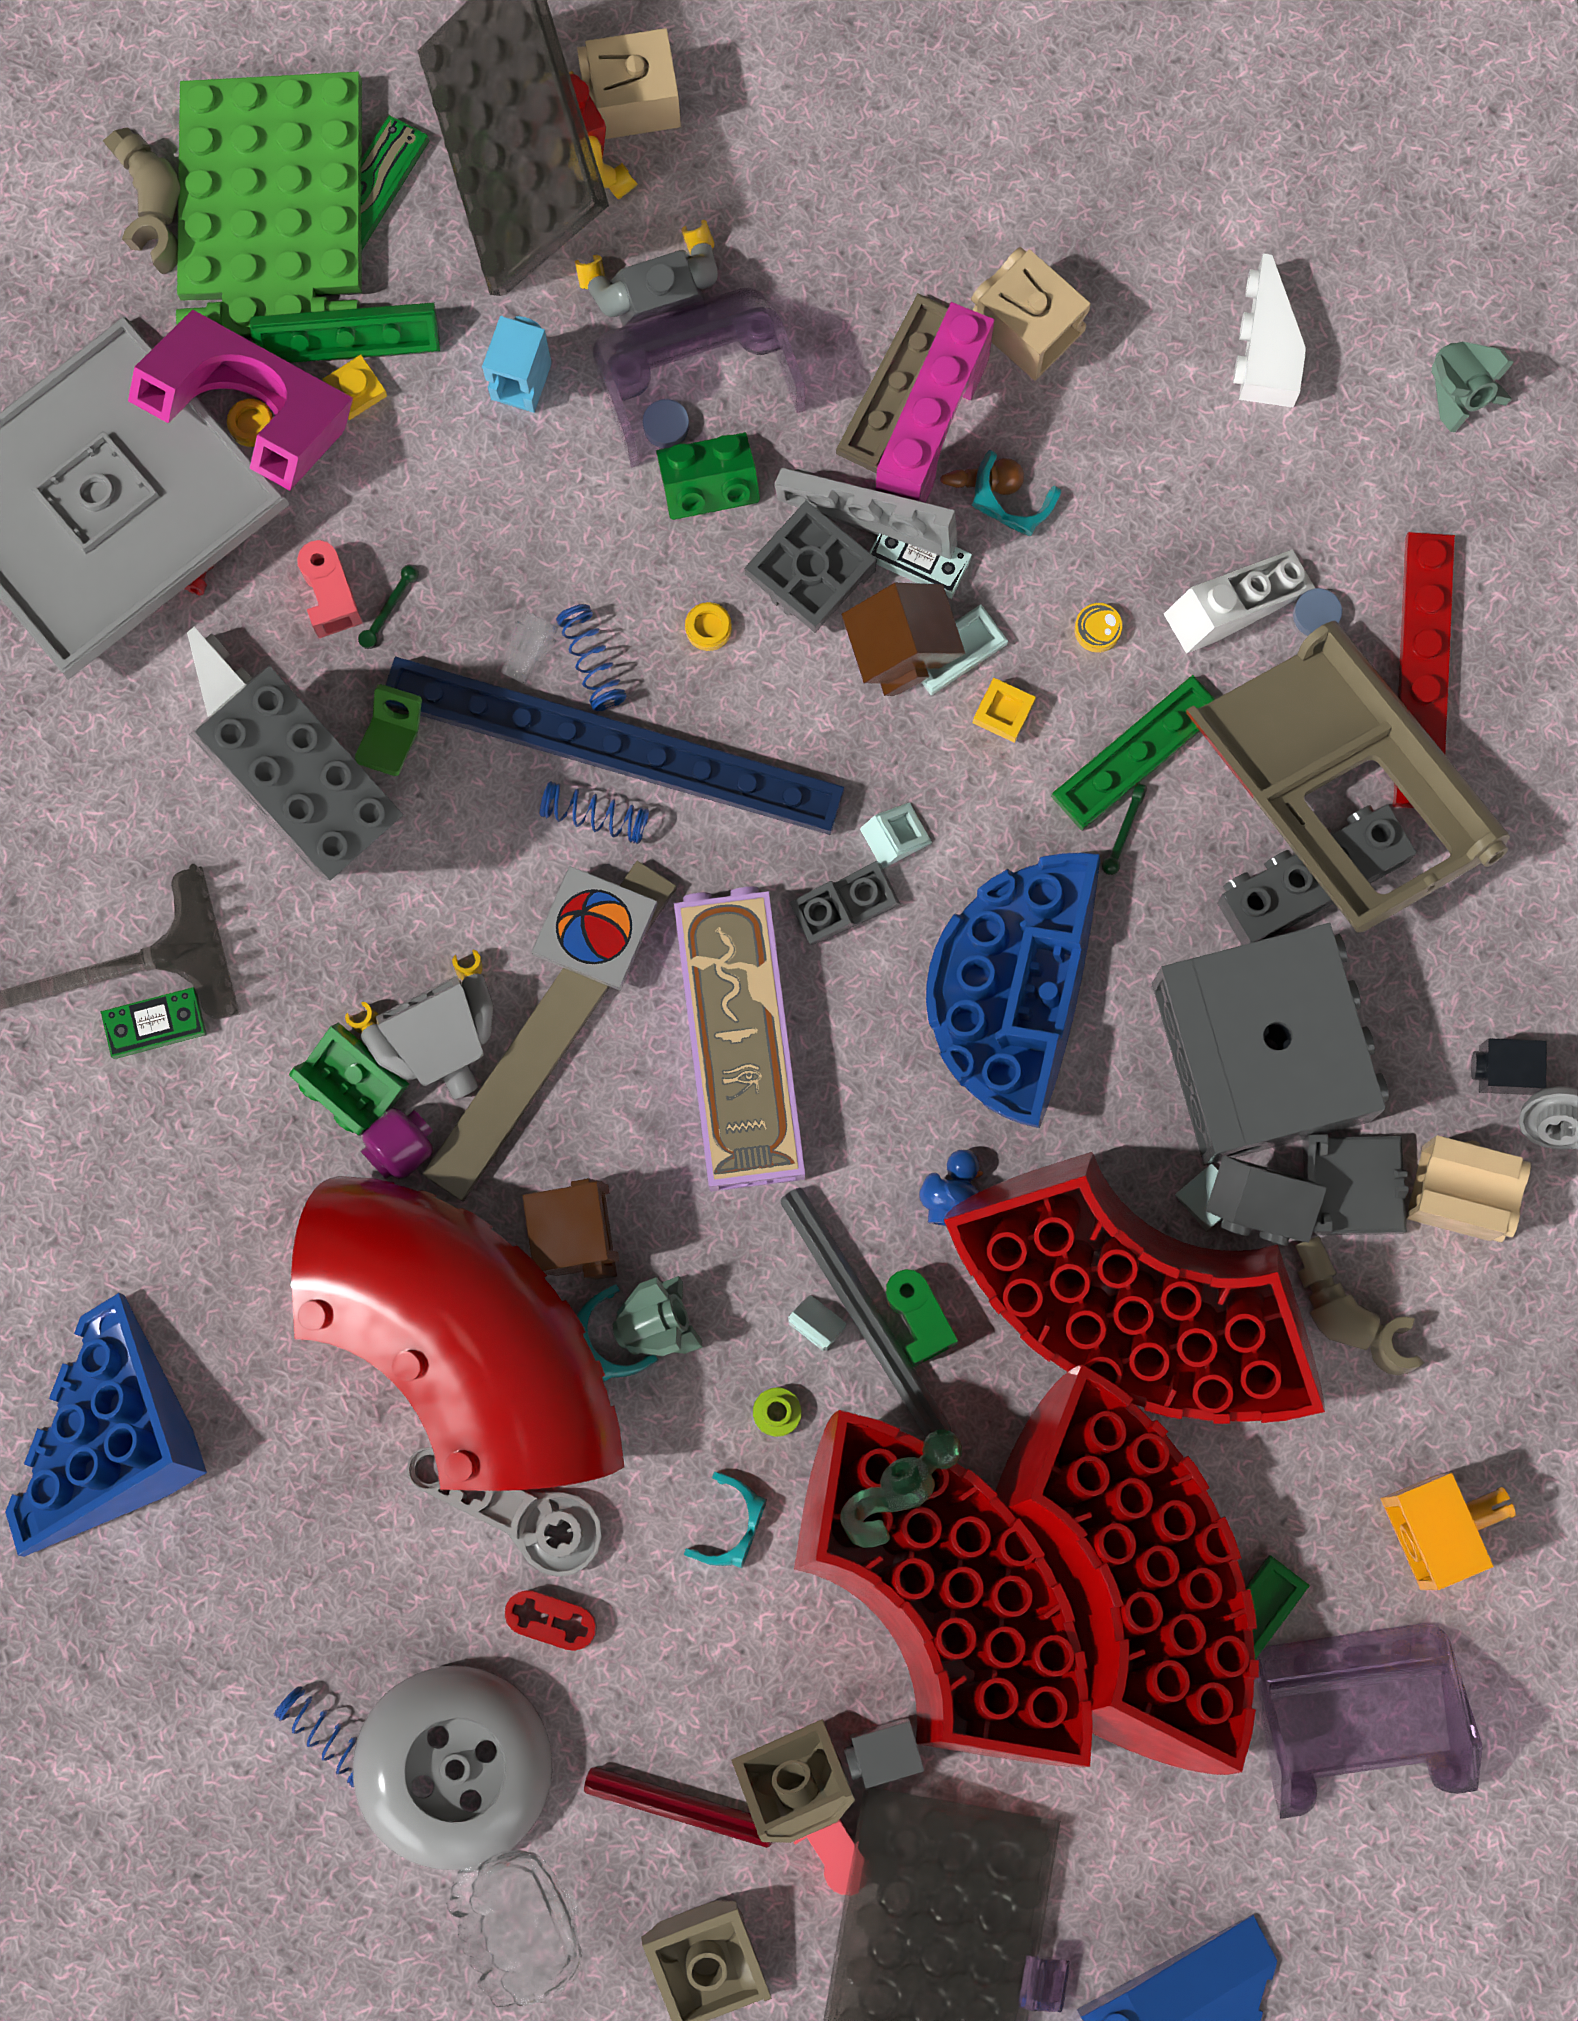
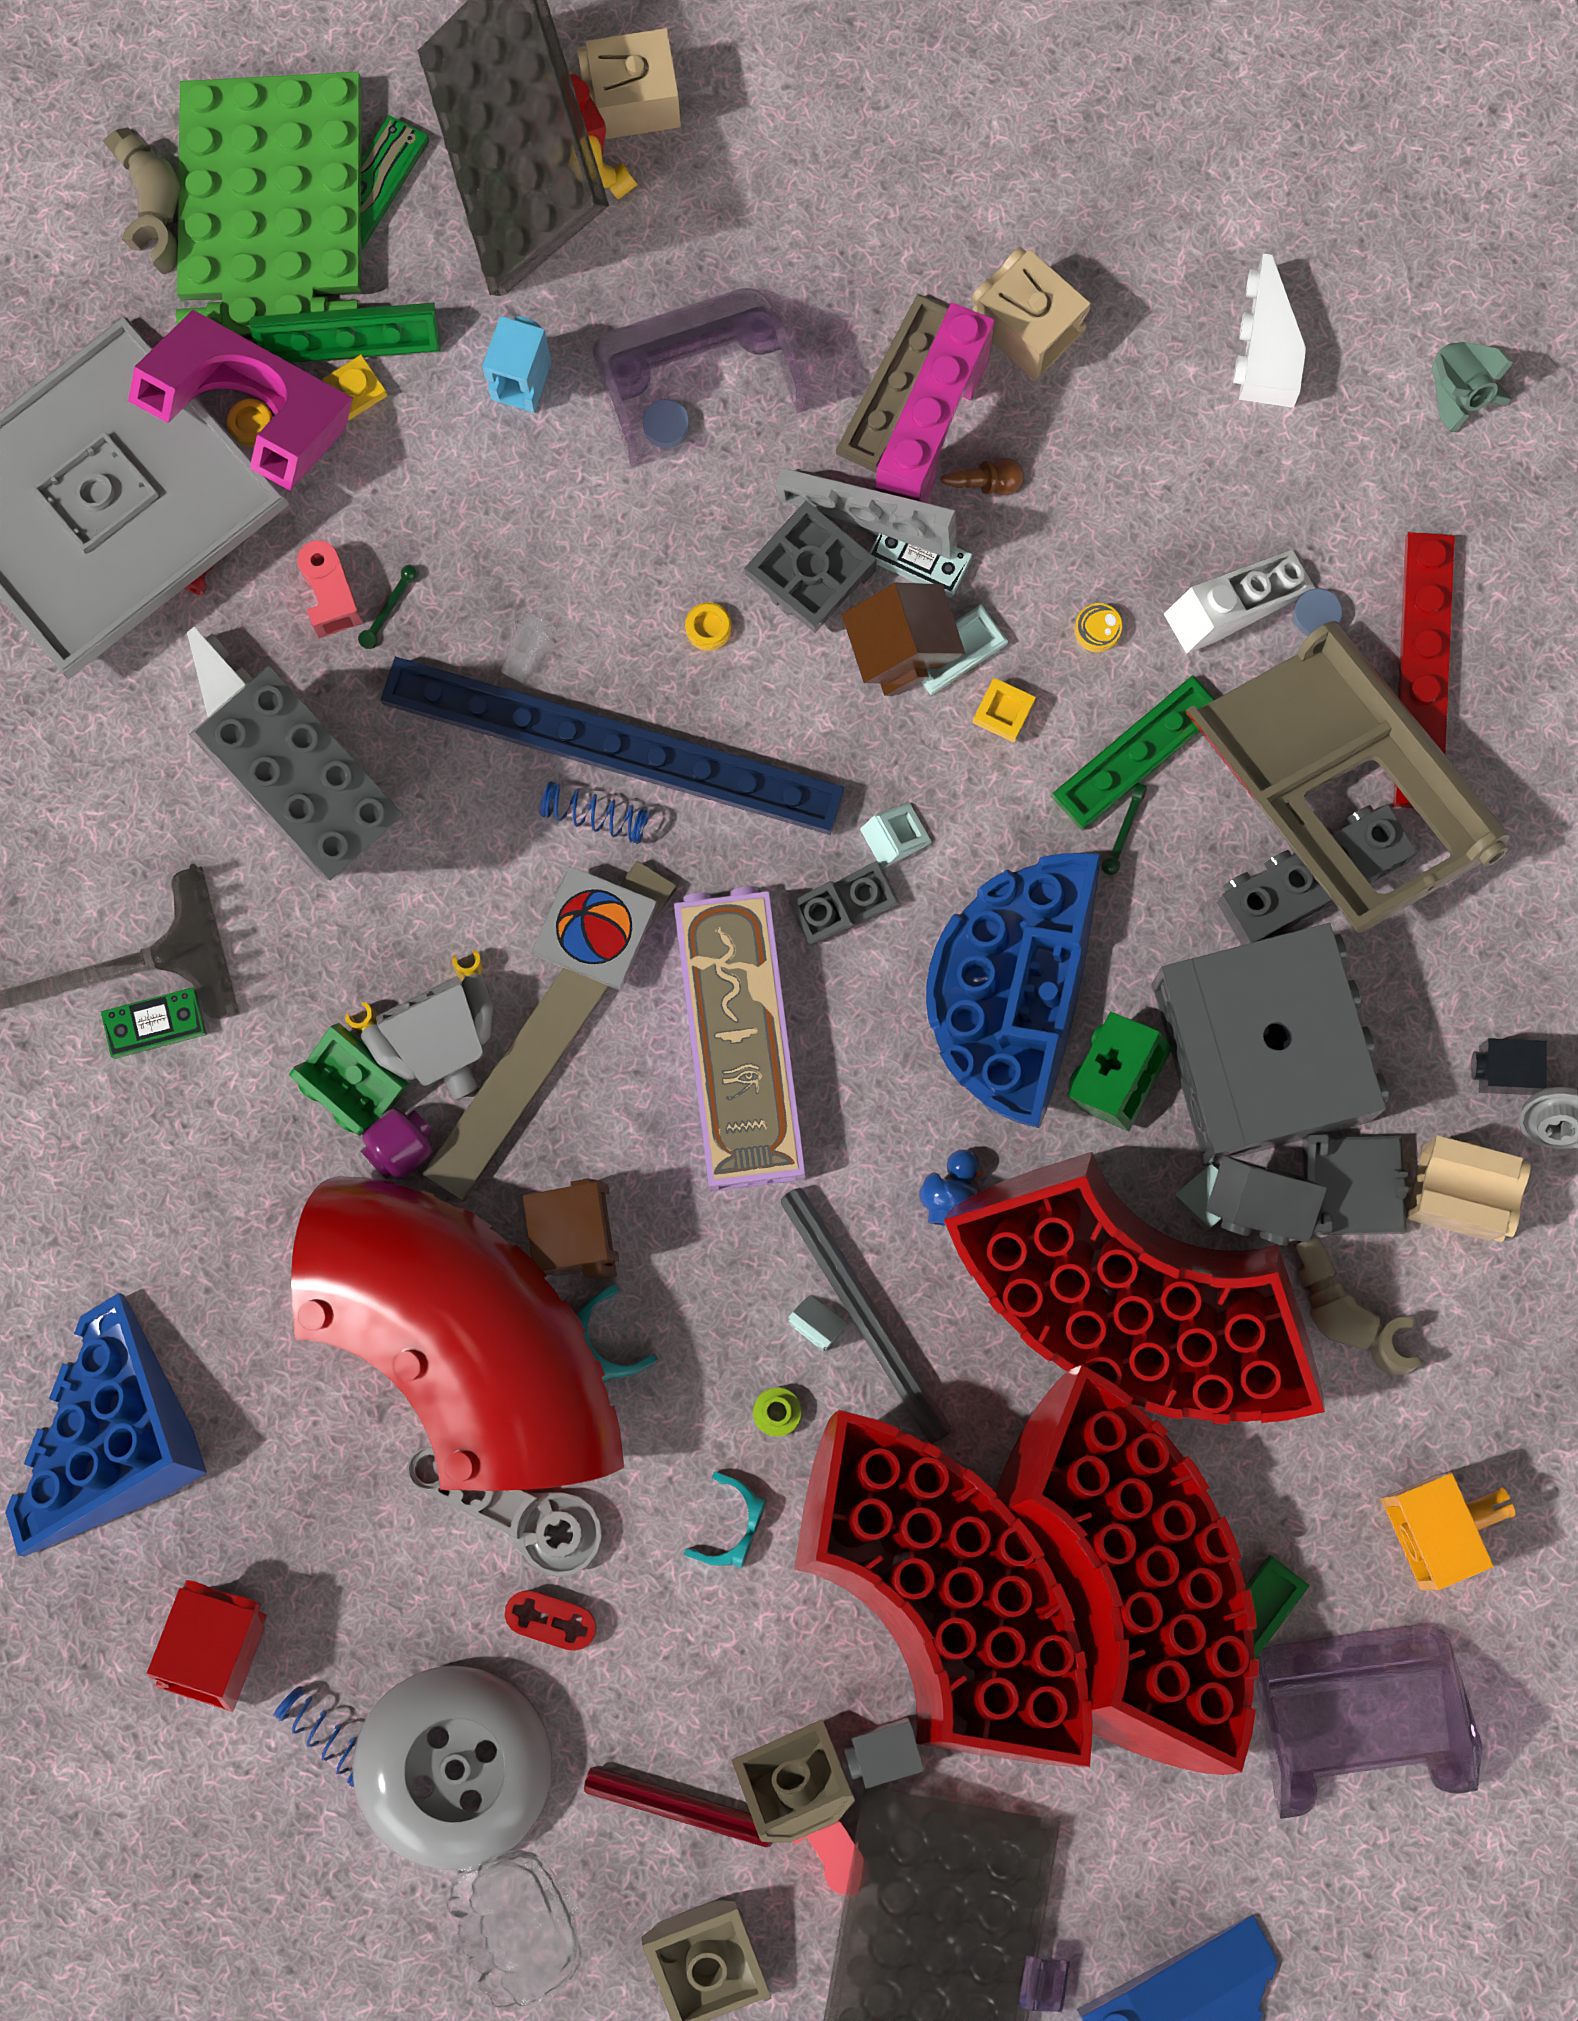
(207, 1645): none -> red piece
(389, 733): bright green bracket -> none
(616, 694): blue piece -> none
(654, 284): torso -> none
(655, 1320): sand green brick -> none
(708, 476): green bracket -> none
(903, 1486): clear green piece -> none
(913, 1299): green leg -> none
(987, 503): teal cap -> none
(1113, 1094): none -> green brick

